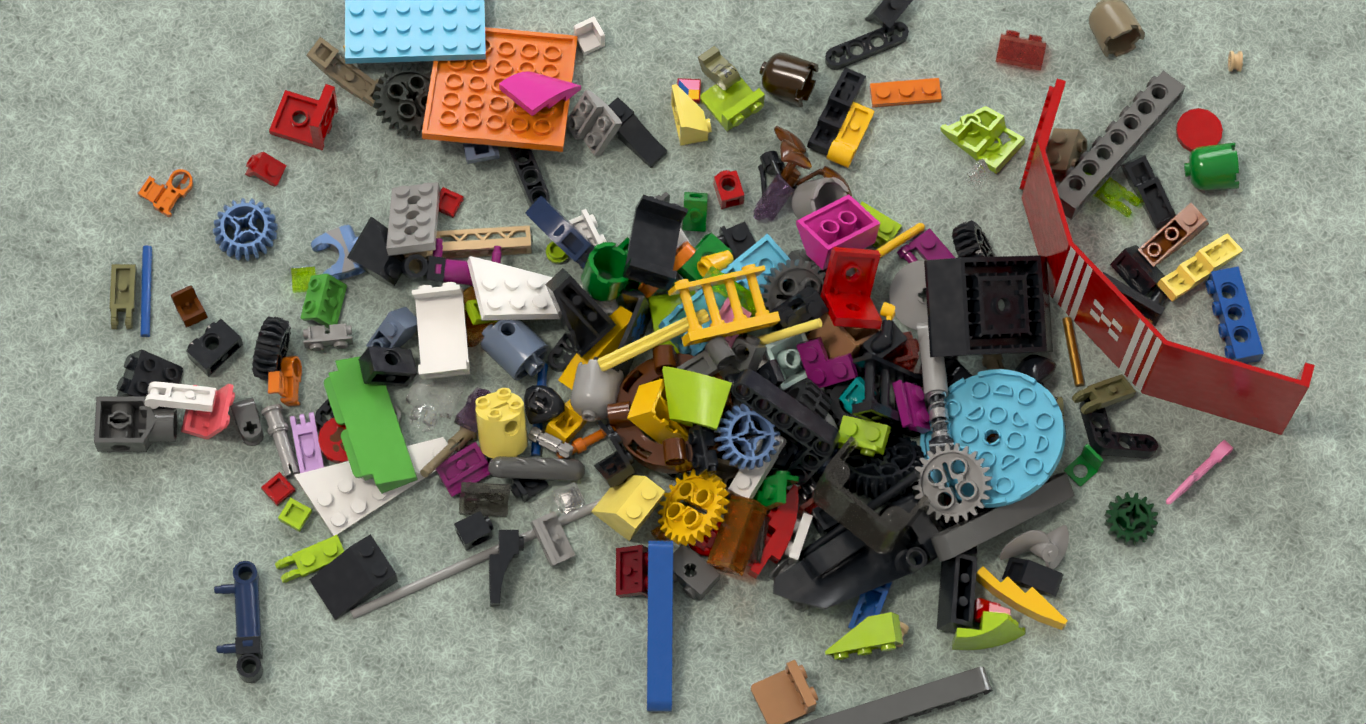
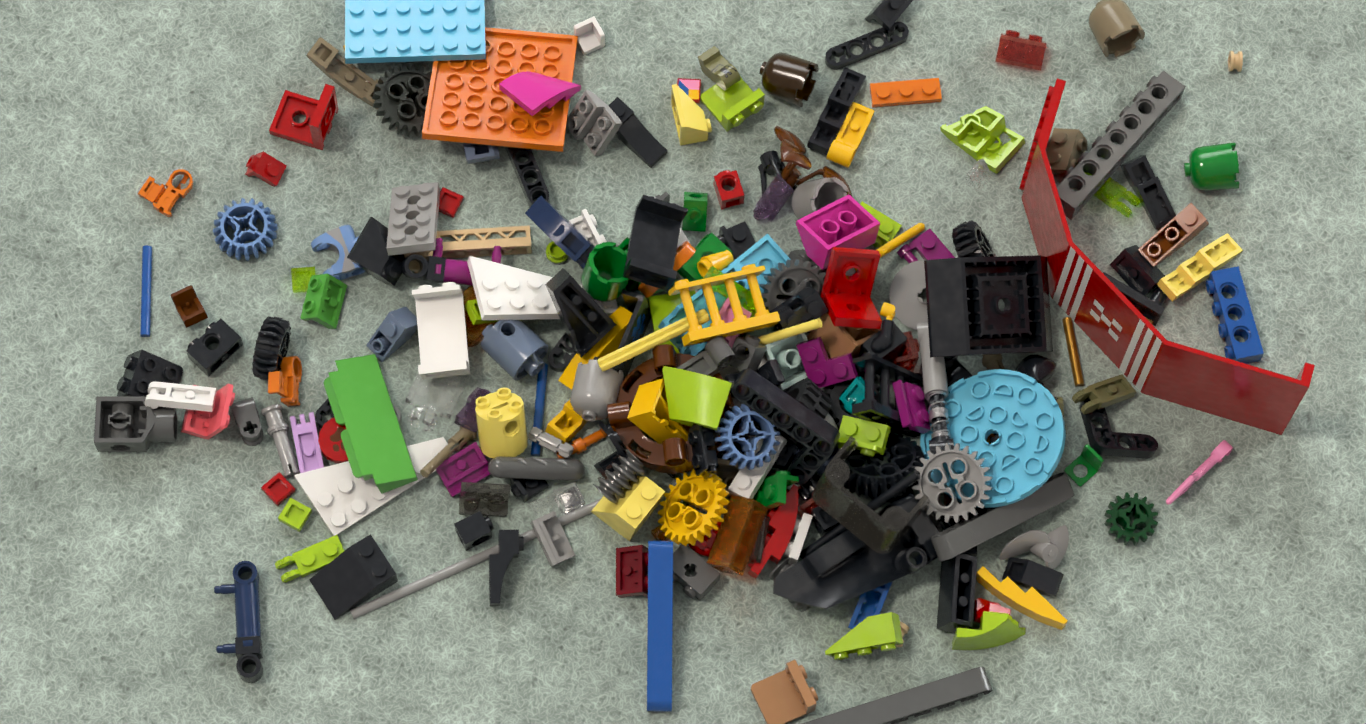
(122, 293): olive hinge -> none
(318, 339): light grey hinge -> none
(387, 366): black brick -> none
(542, 404): black piece -> none
(620, 477): none -> dark grey piece
(1198, 129): red tile -> none

